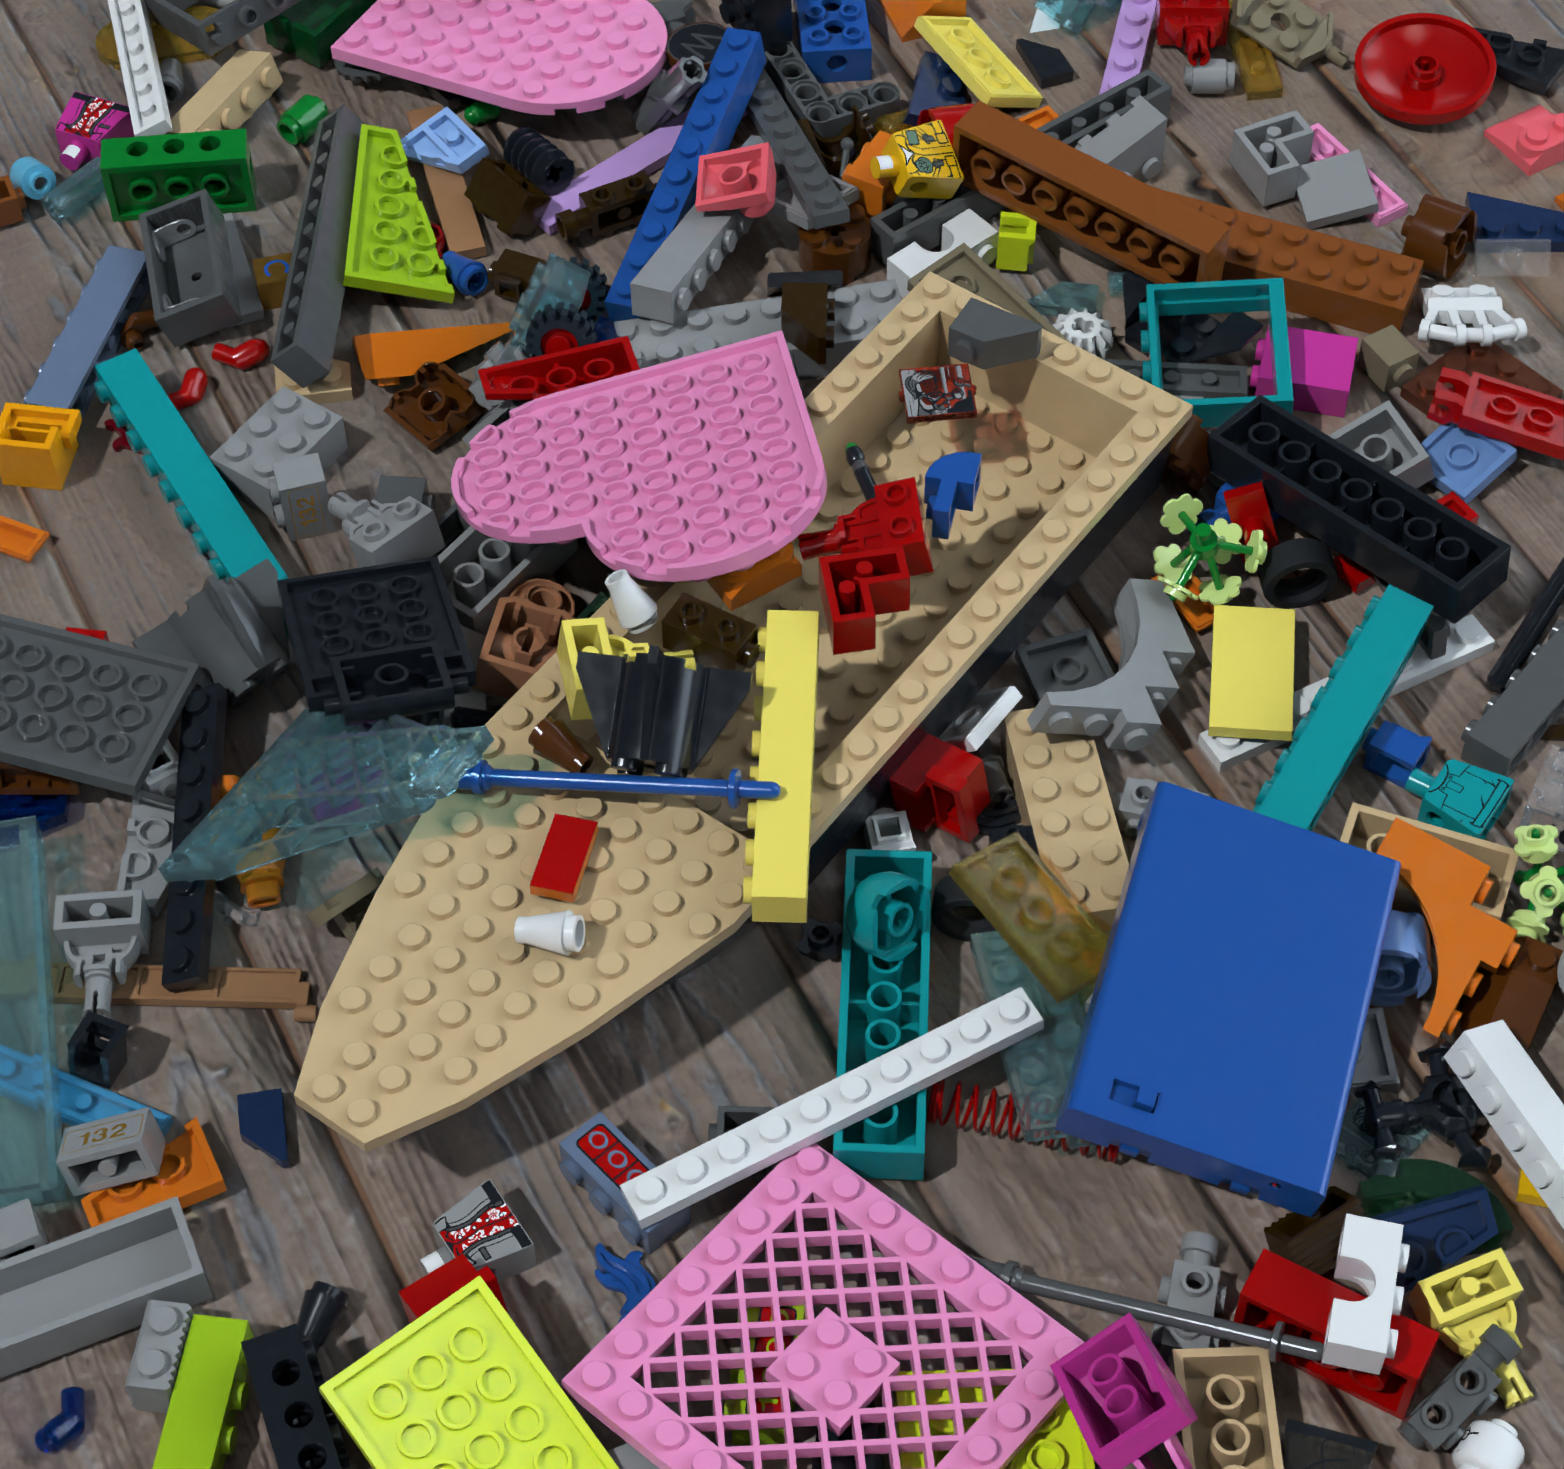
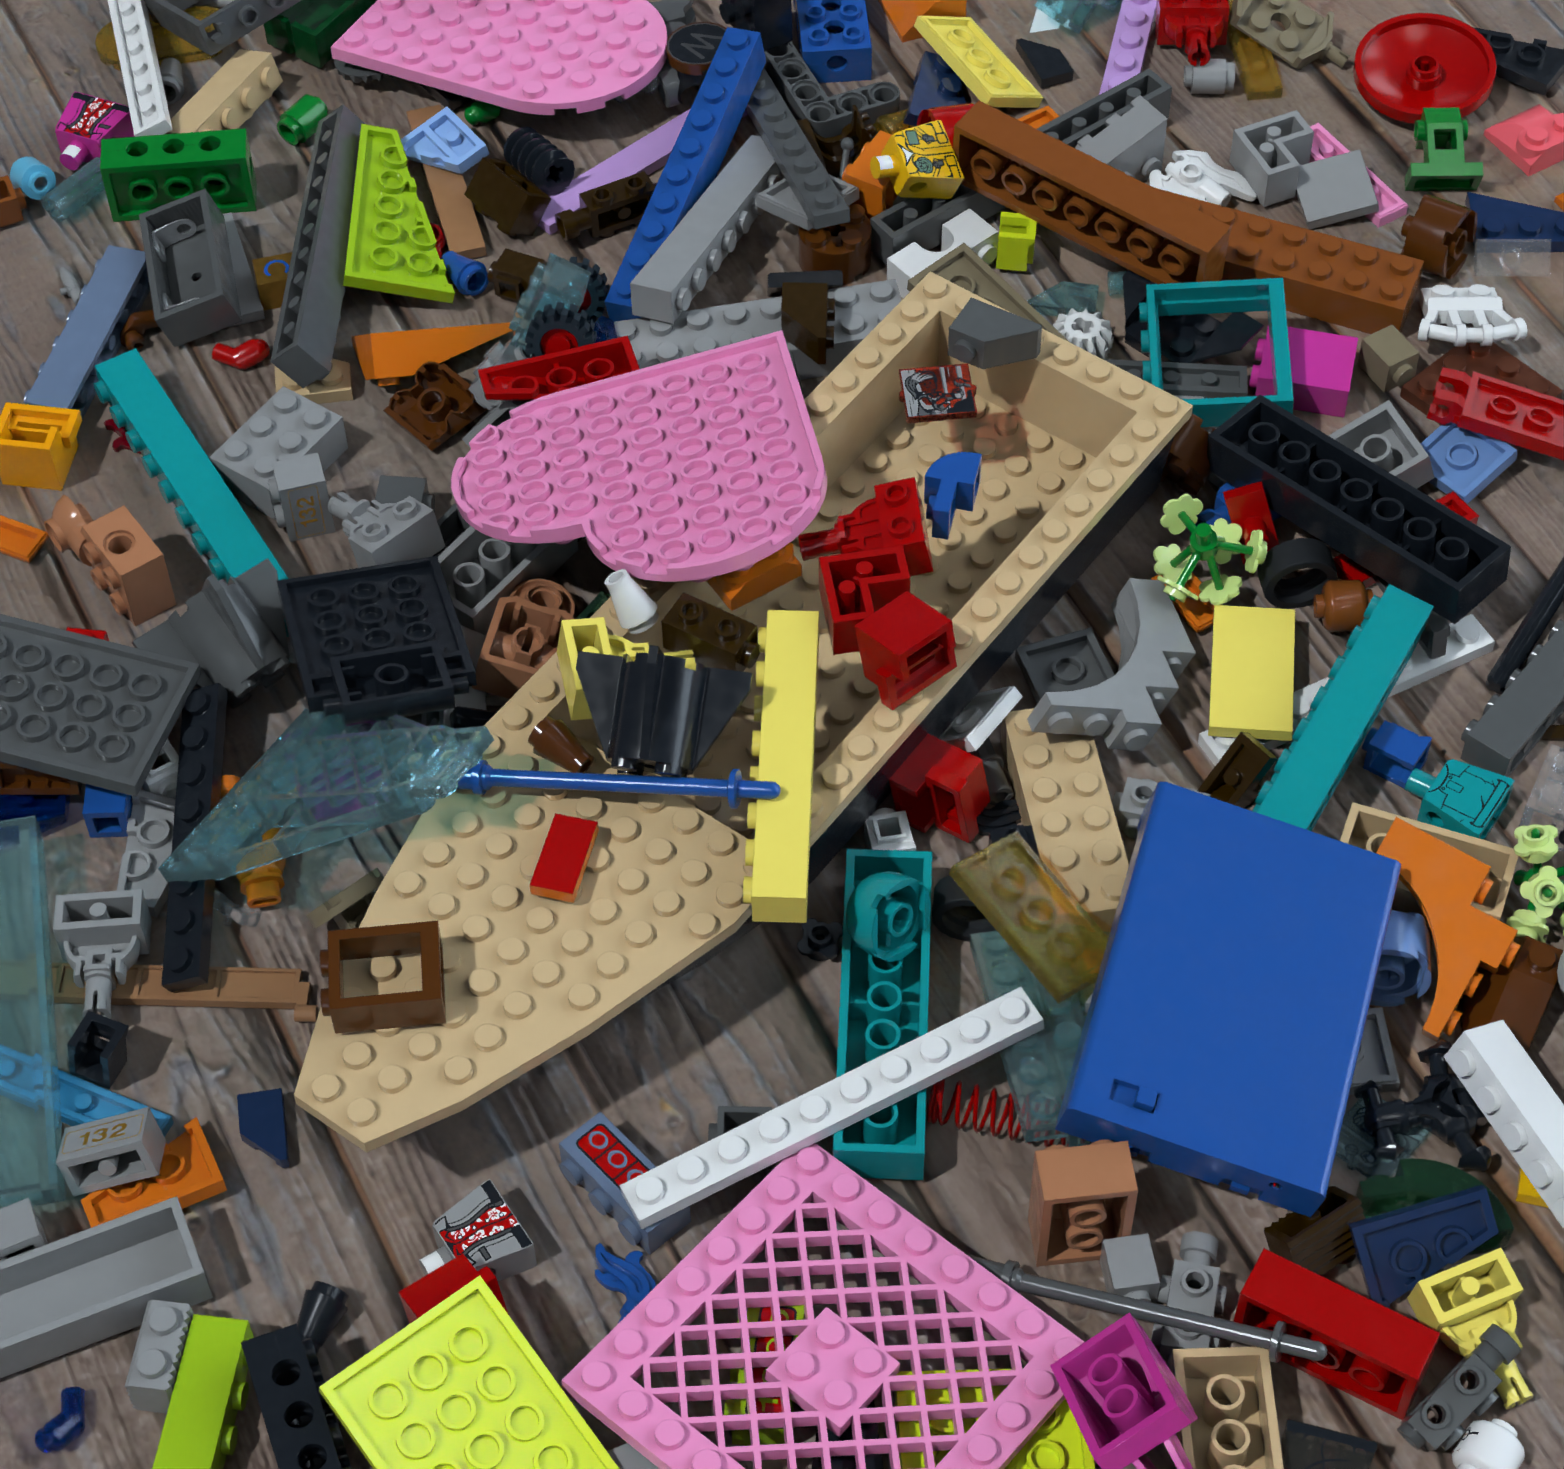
(71, 285): none -> light grey helmet
(106, 812): none -> blue brick
(121, 558): none -> nougat brick
(191, 390): red arm -> none
(391, 1009): none -> reddish brown window
(555, 931): white cone -> none
(669, 94): dark grey piece -> none
(737, 180): coral slope -> none
(864, 477): black piece -> none
(905, 648): none -> red plate
(1080, 1200): none -> nougat brick
(1130, 1267): none -> light grey brick
(1202, 179): none -> white piece
(1239, 772): none -> dark brown slope
(1342, 604): none -> dark orange head
(1360, 1331): white arch -> none
(1445, 167): none -> green tile

